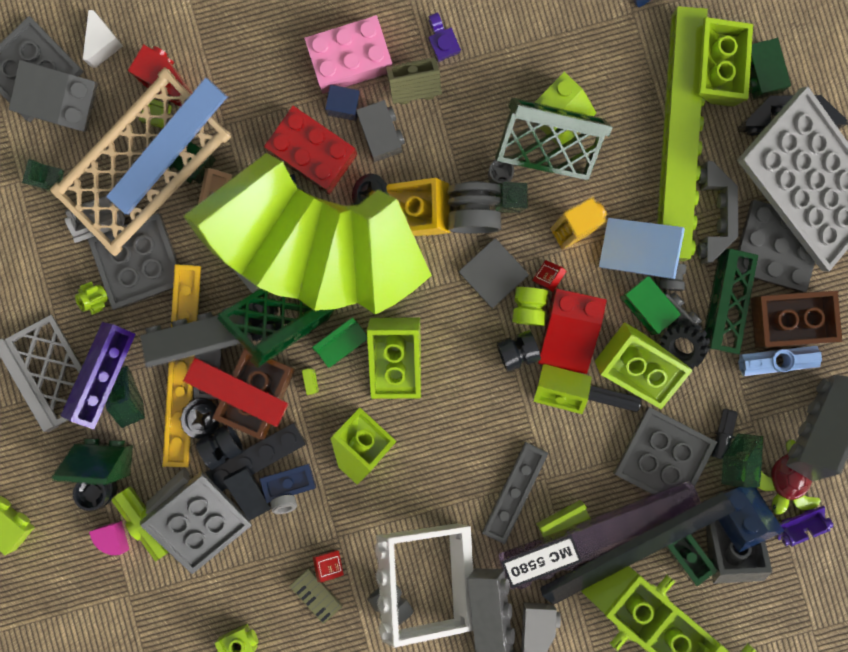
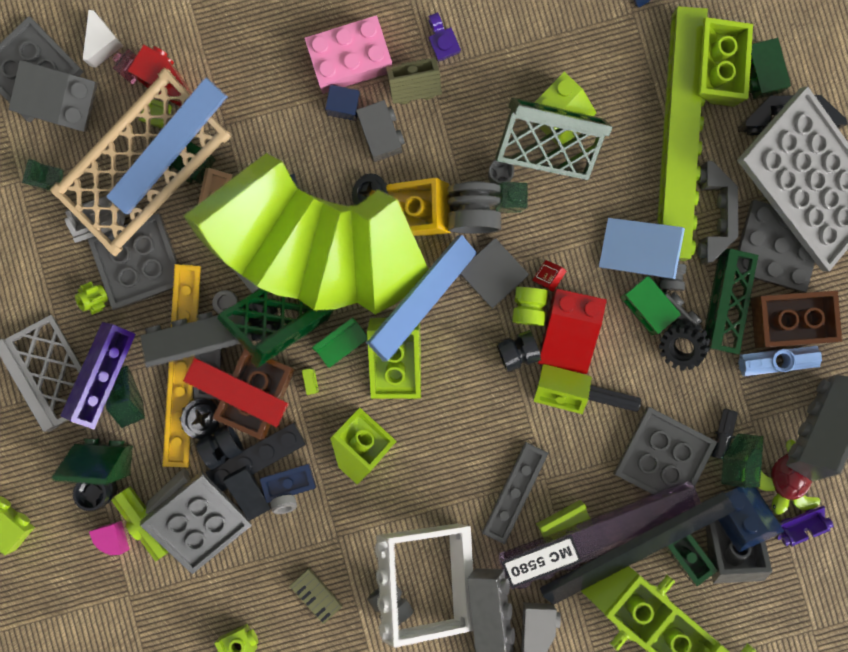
(123, 63): none -> clear pink tile
(224, 300): none -> light grey tile
(311, 150): red brick -> none
(328, 566): red tile -> none
(421, 298): none -> medium blue tile
(578, 223): yellow brick -> none
(642, 366): lime slope -> none

